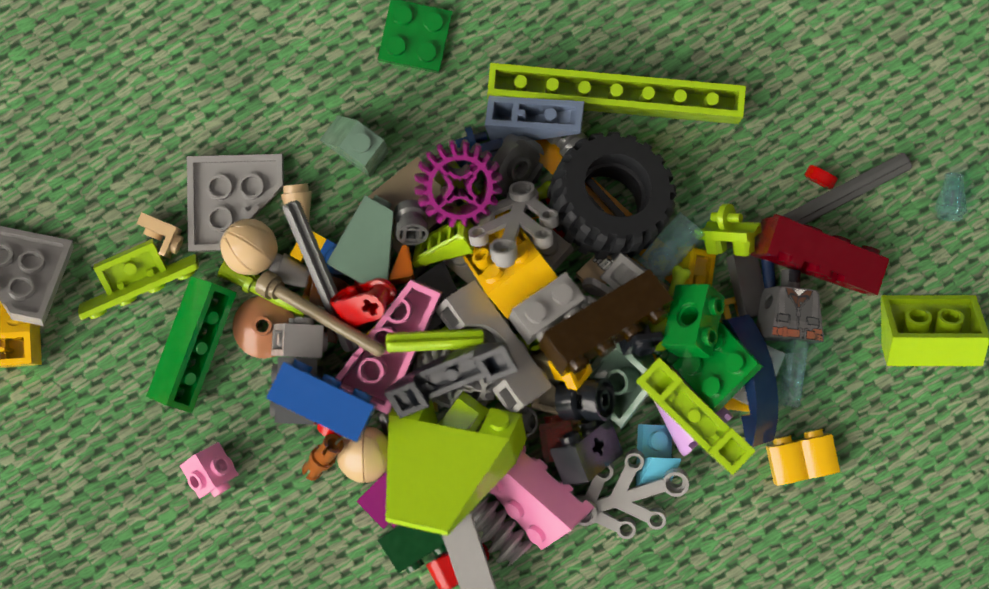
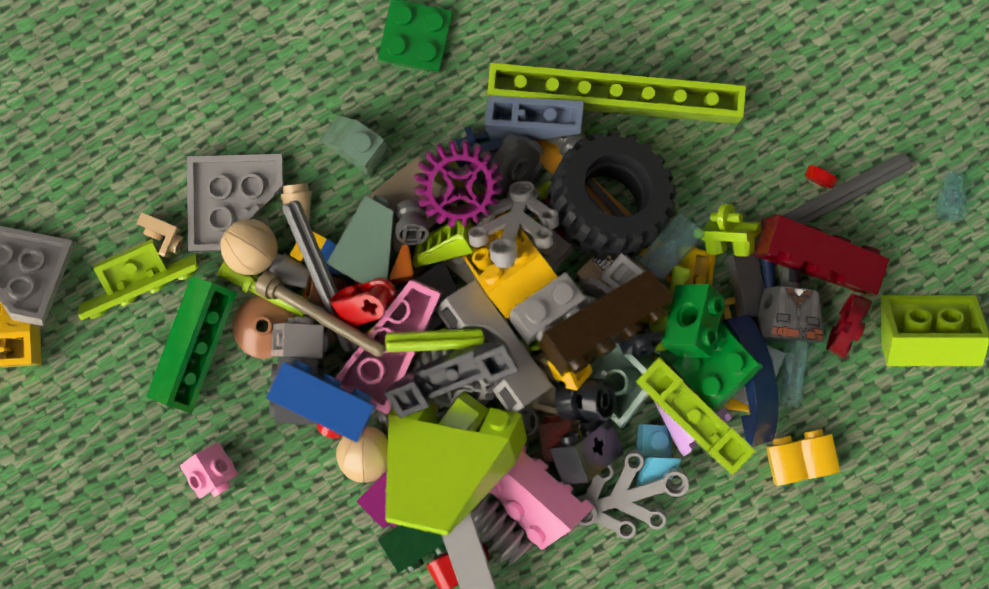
(322, 457): dark orange pin -> none
(849, 325): none -> dark red plate

